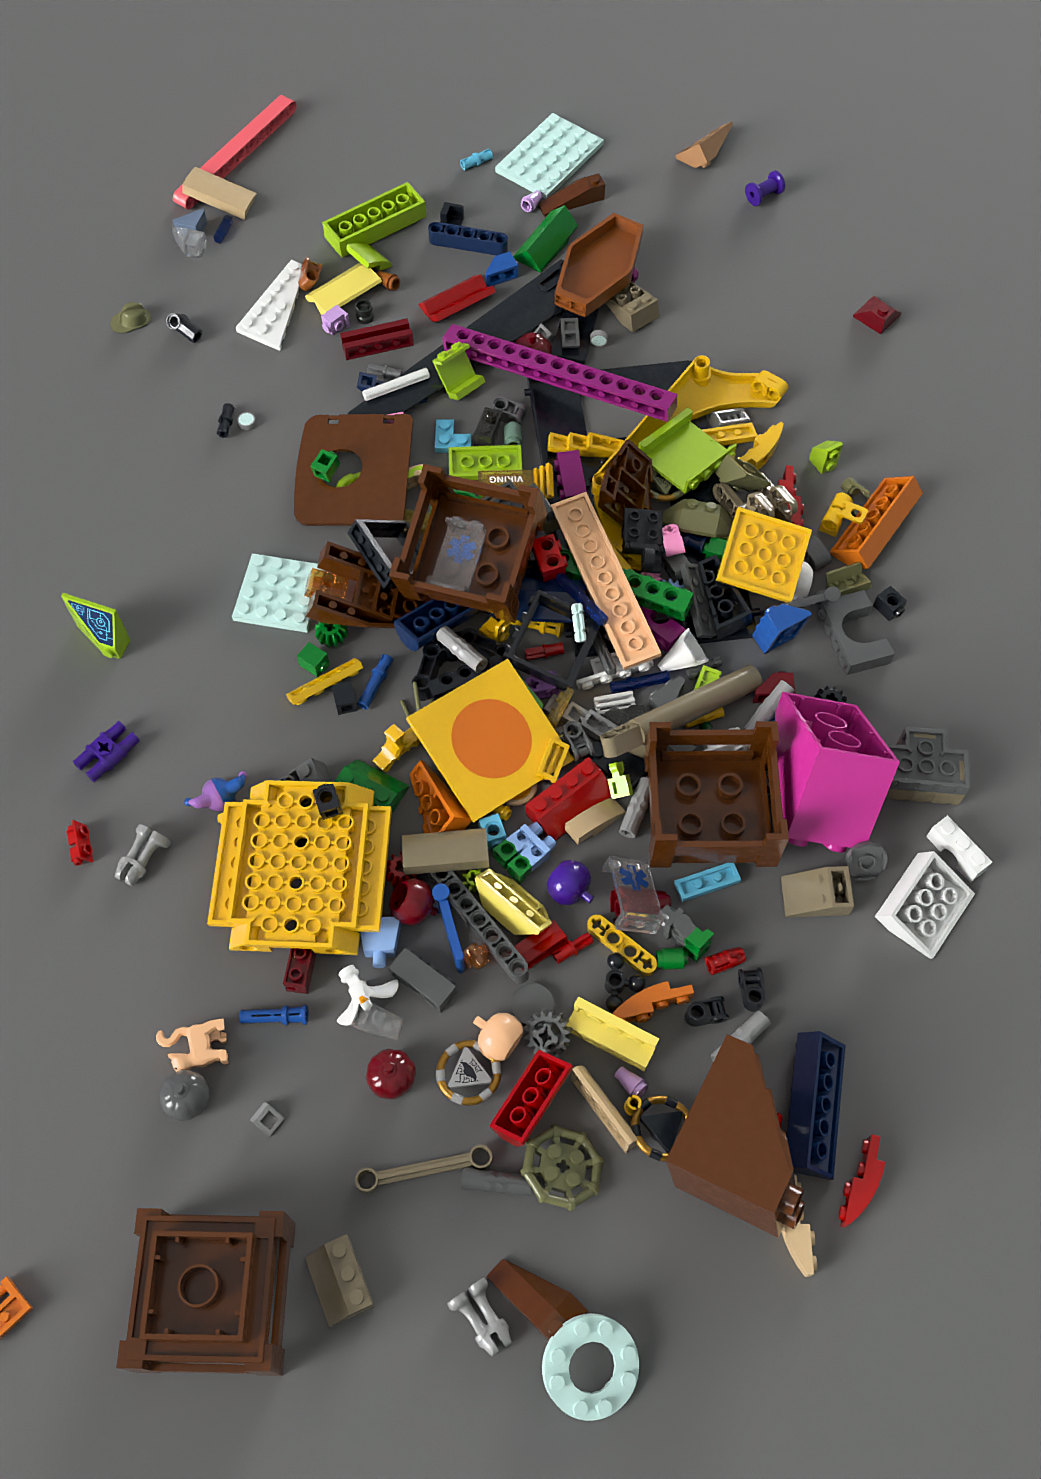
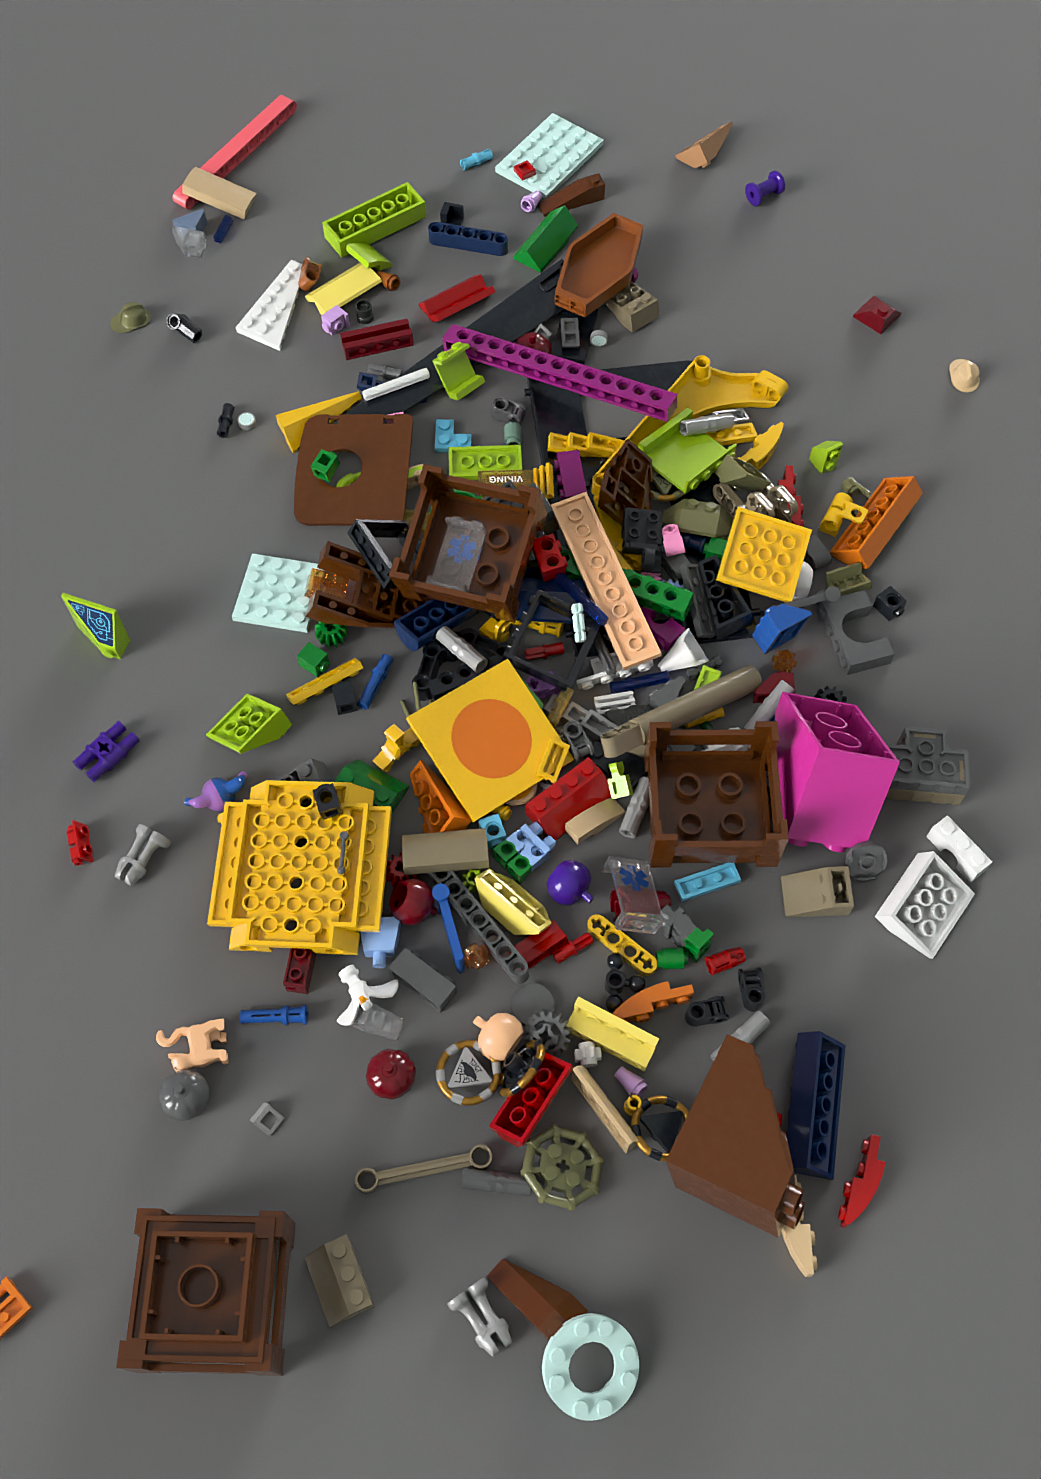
(250, 725): none -> lime slope
(293, 421): none -> yellow wedge
(344, 836): none -> dark grey hinge
(488, 427): clear smoke slope -> none
(501, 269): blue slope -> none
(521, 1067): none -> black piece
(524, 170): none -> red tile
(588, 1054): none -> white gear
(706, 424): none -> light grey axle
(784, 661): none -> clear orange gear
(964, 375): none -> tan piece

